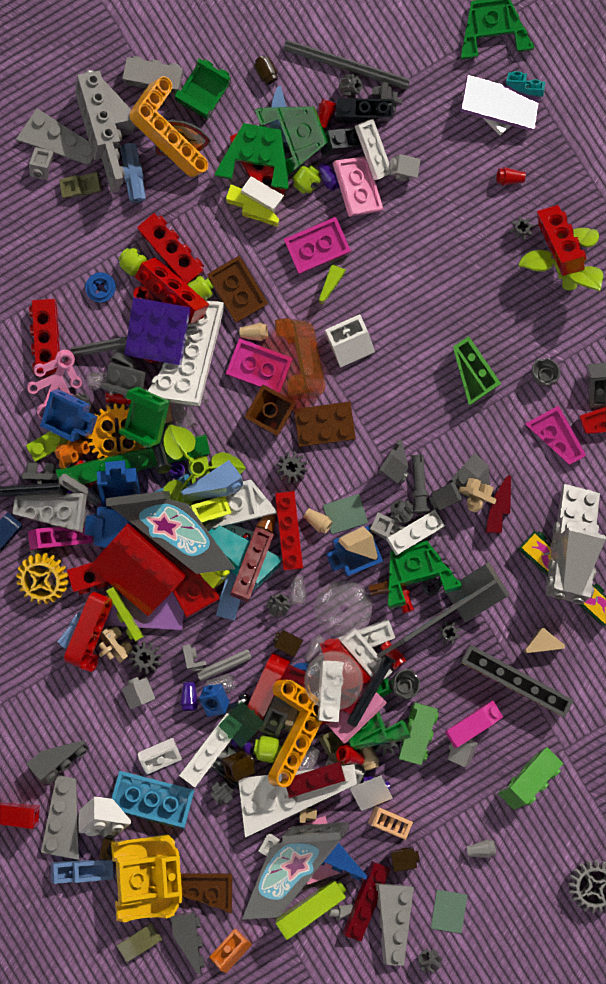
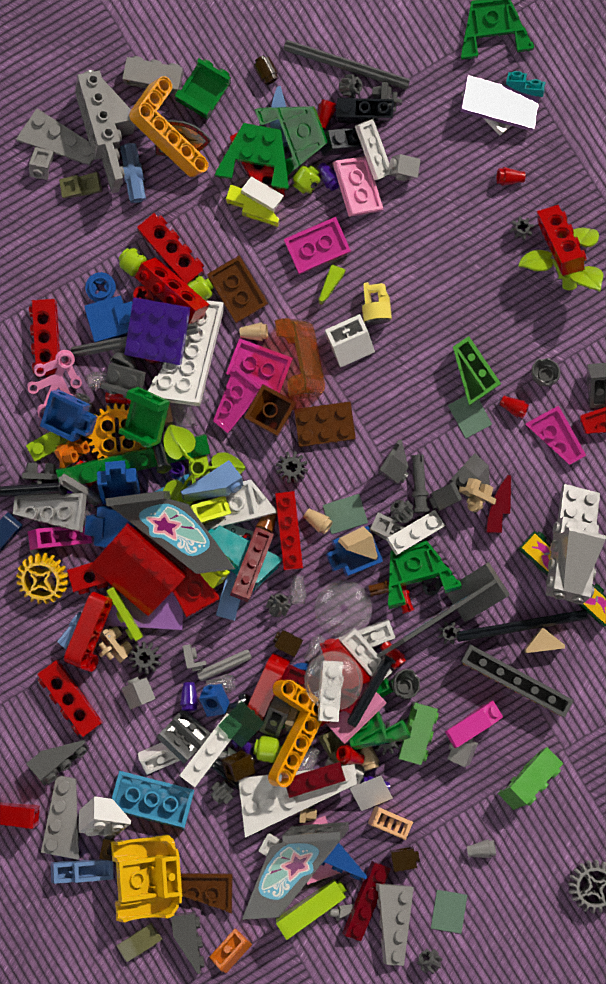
(46, 679): none -> red brick
(109, 318): none -> blue piece
(183, 735): none -> dark grey slope
(236, 399): none -> dark pink wing
(376, 312): none -> light yellow piece
(469, 418): none -> sand green sticker
(514, 406): none -> red cone
(521, 625): none -> black axle

